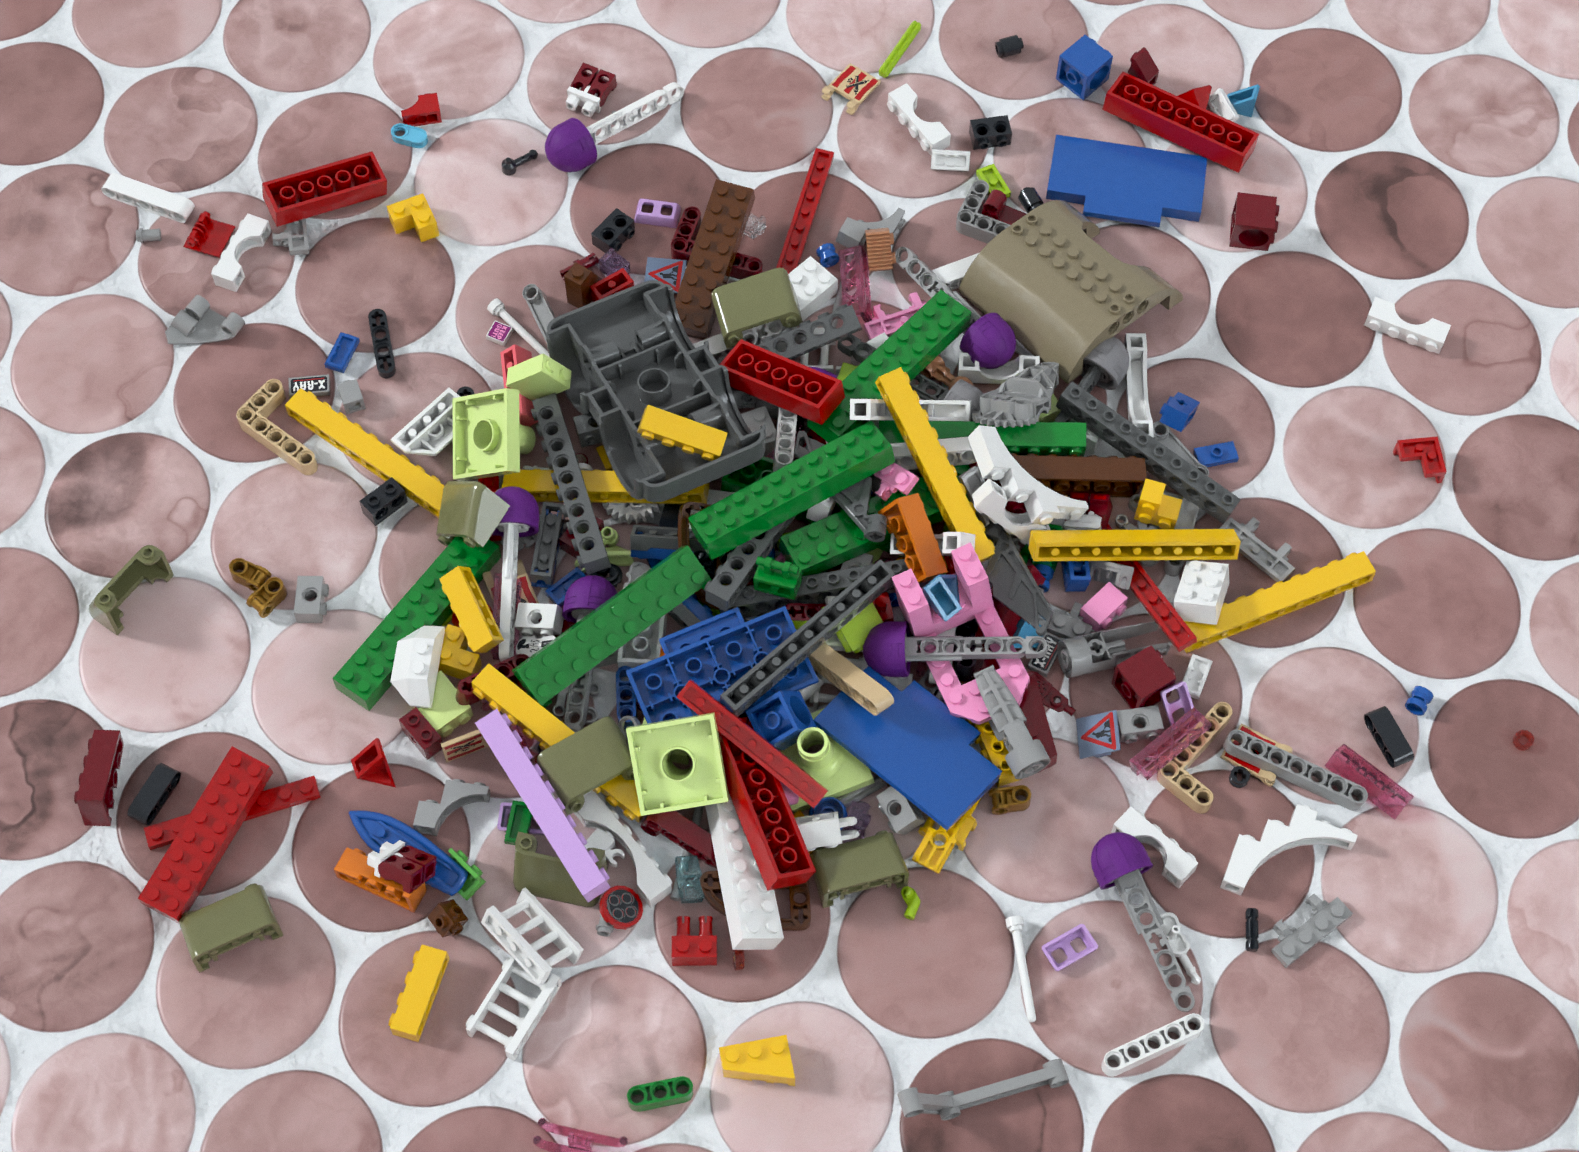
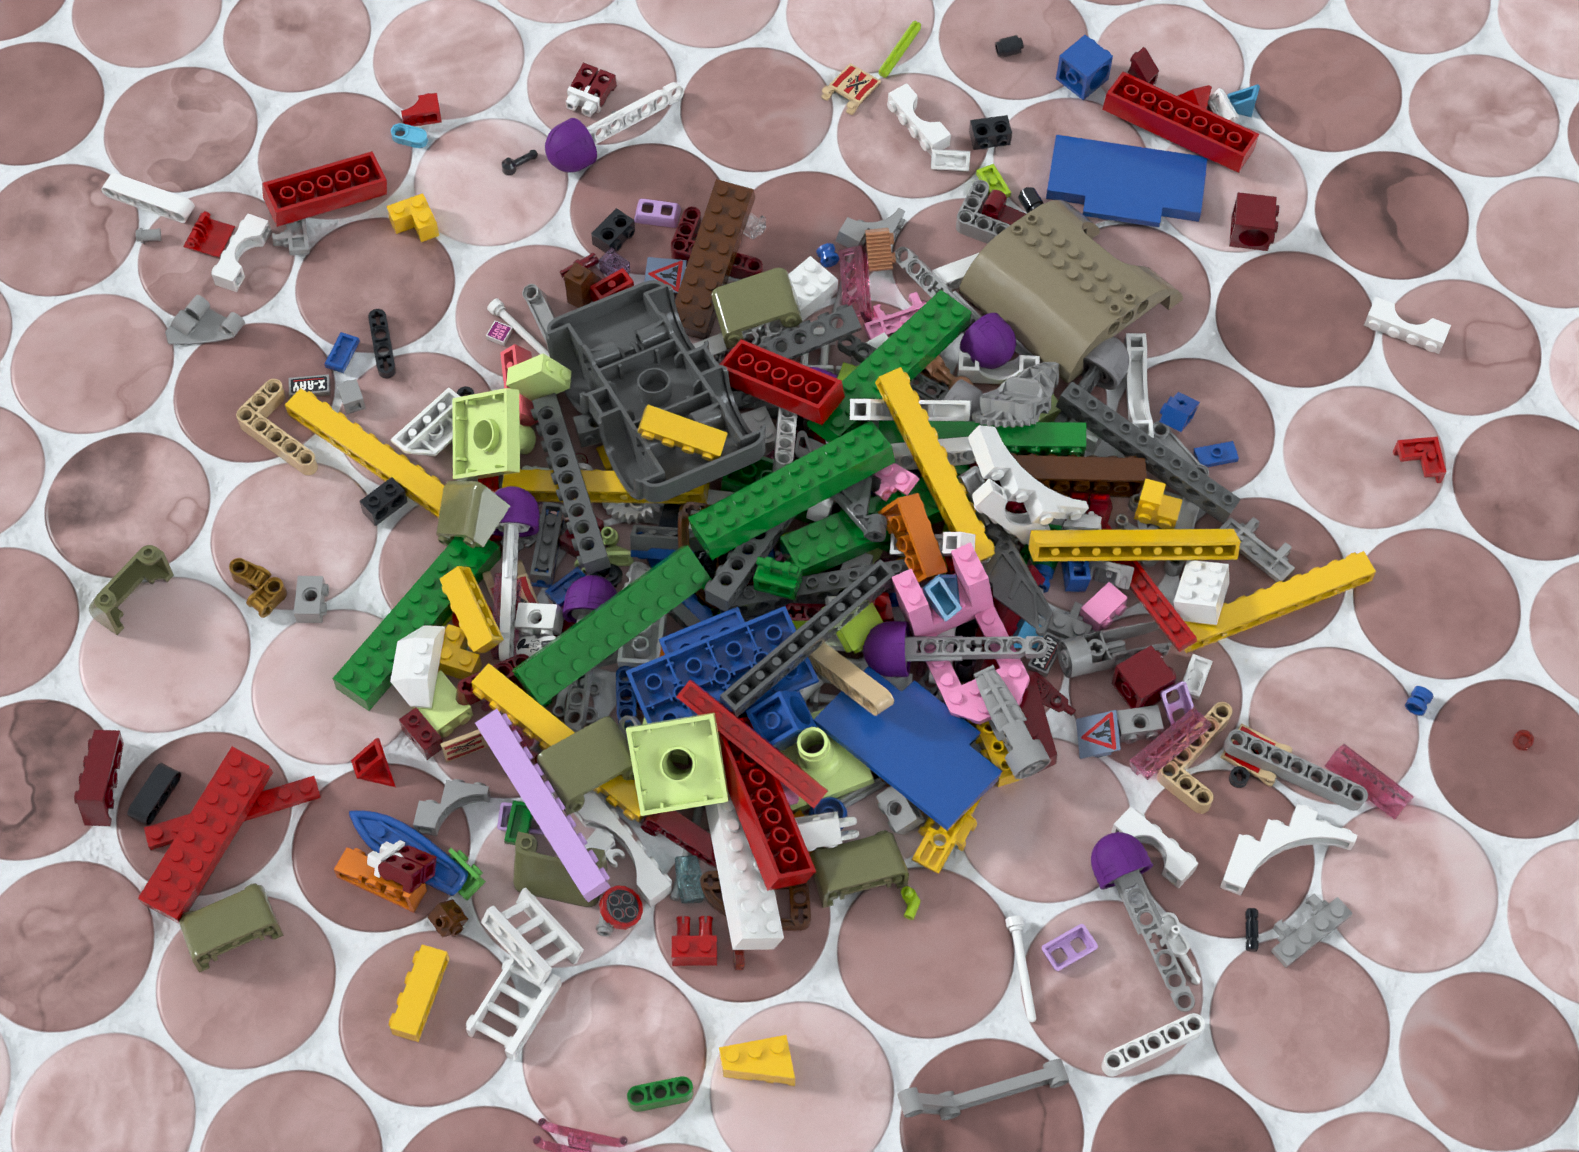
(805, 210): red plate -> none
(860, 811): clear purple brick -> none
(1008, 800): pearl gold piece -> none
(1388, 737): black beam -> none

